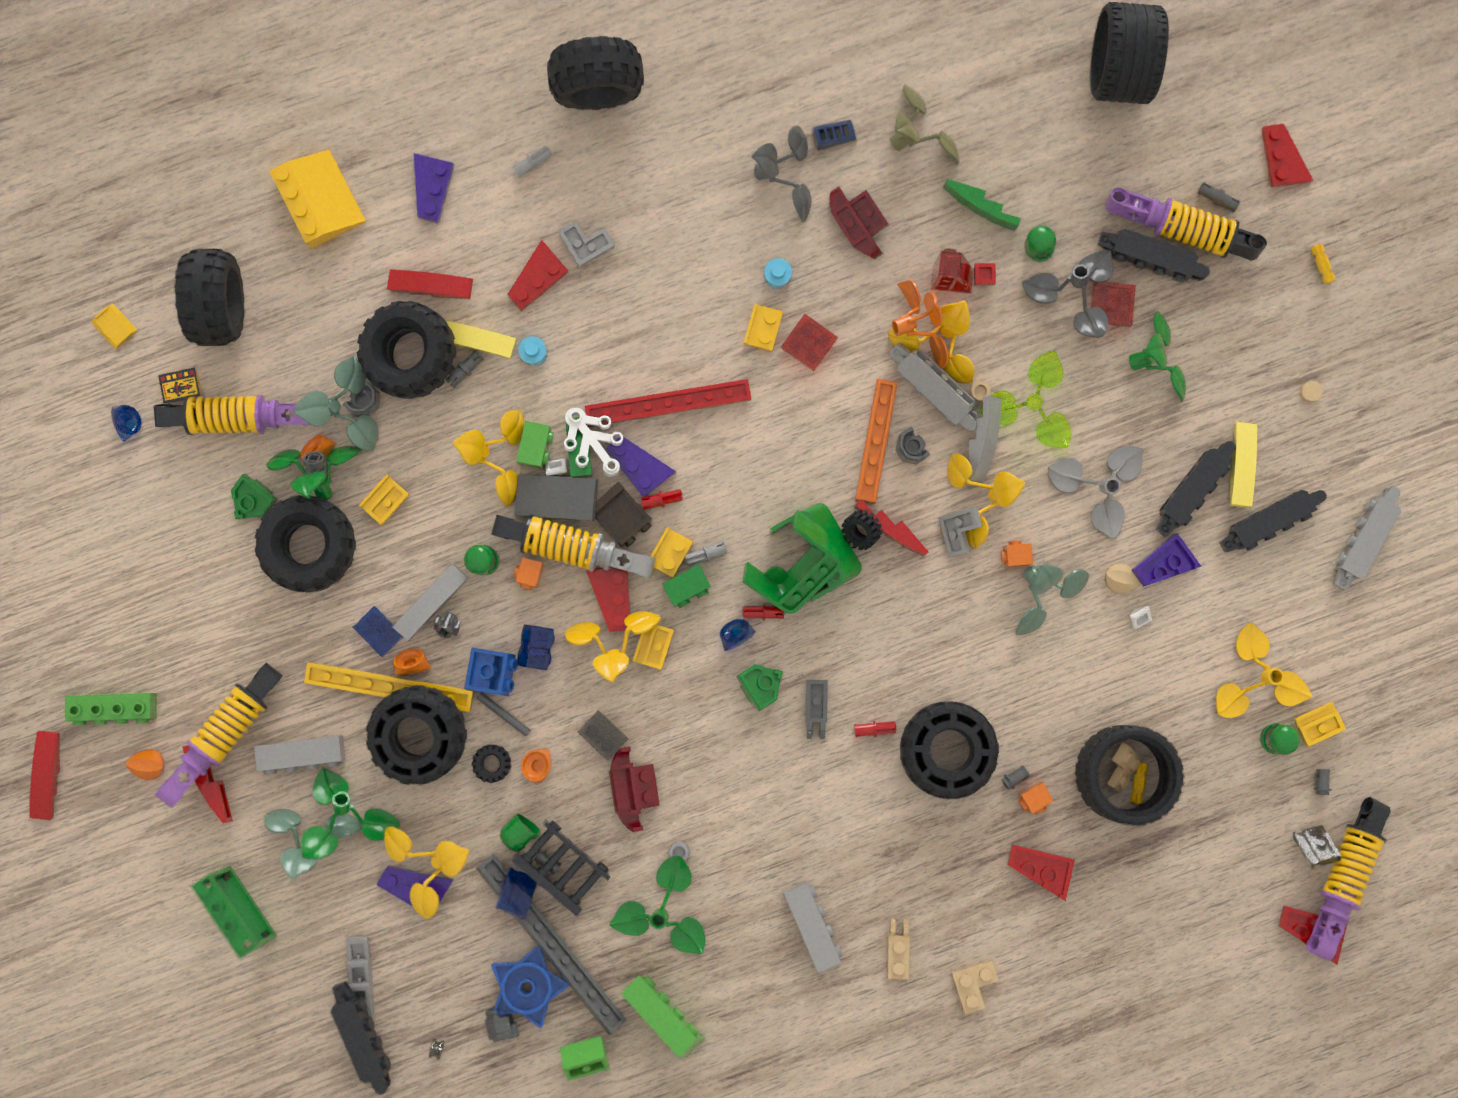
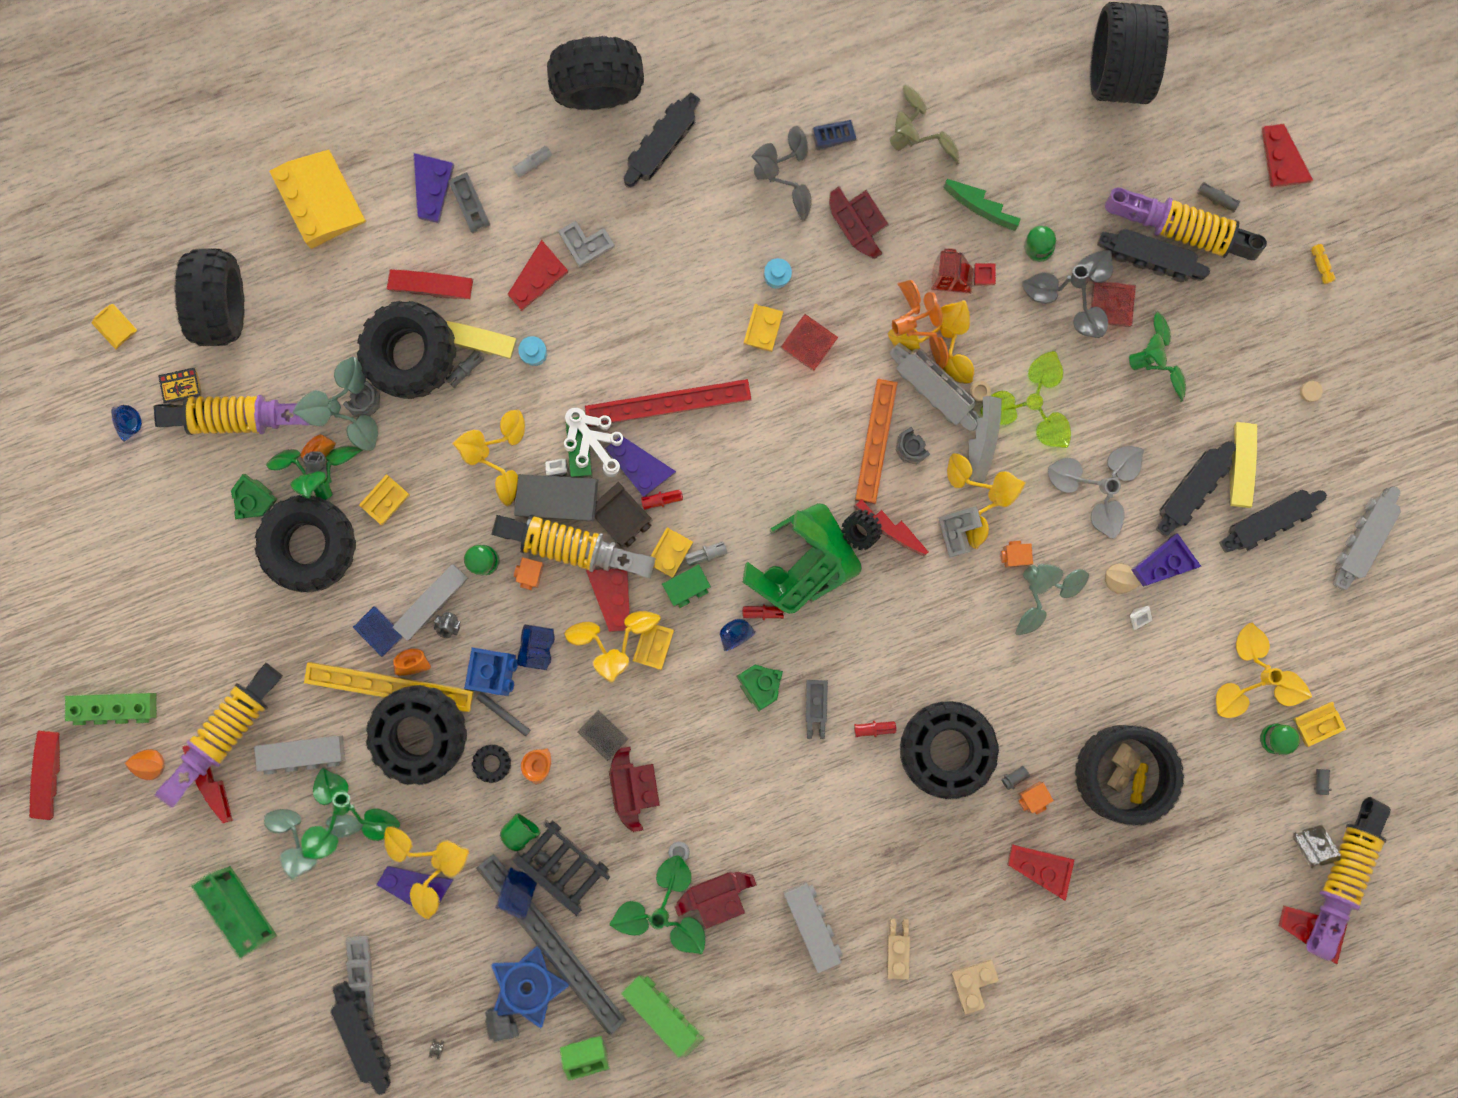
(469, 202): none -> dark grey plate
(534, 445): bright green brick -> none
(662, 141): none -> black hinge
(716, 898): none -> dark red plate

